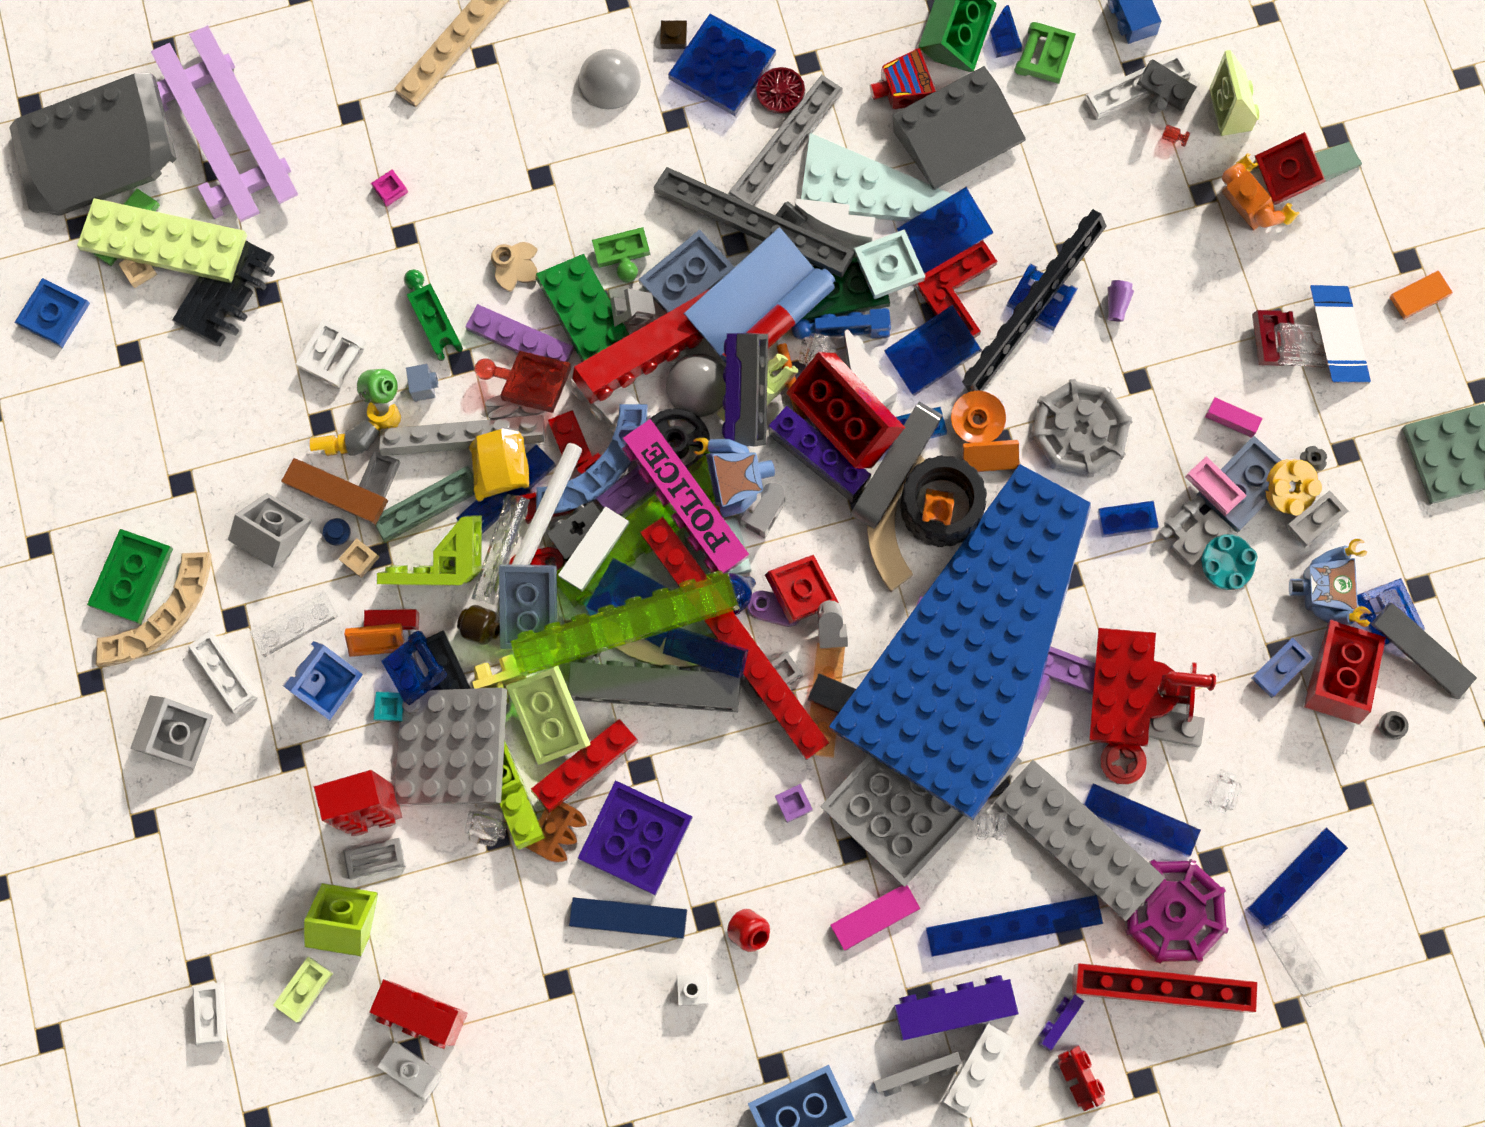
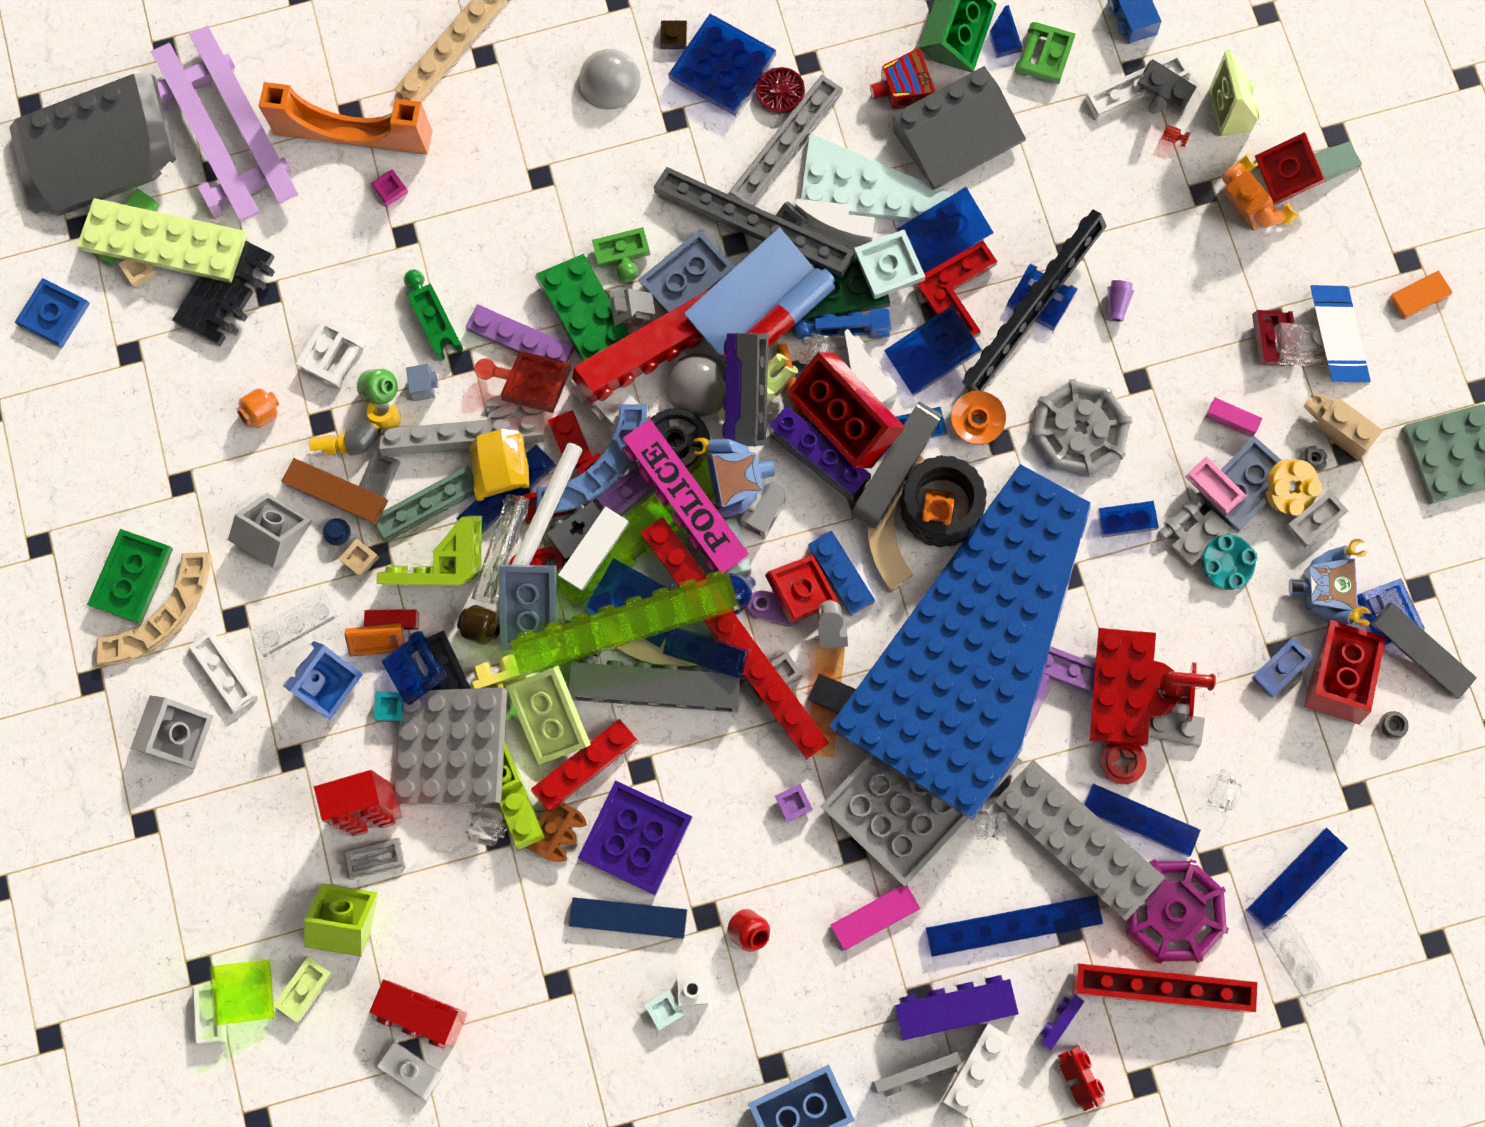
(241, 992): none -> clear neon green plate
(257, 408): none -> orange head
(292, 116): none -> orange arch
(517, 267): tan plate -> none
(664, 1010): none -> light aqua plate
(841, 573): none -> blue plate
(992, 455): orange tile -> none
(1342, 424): none -> tan hinge

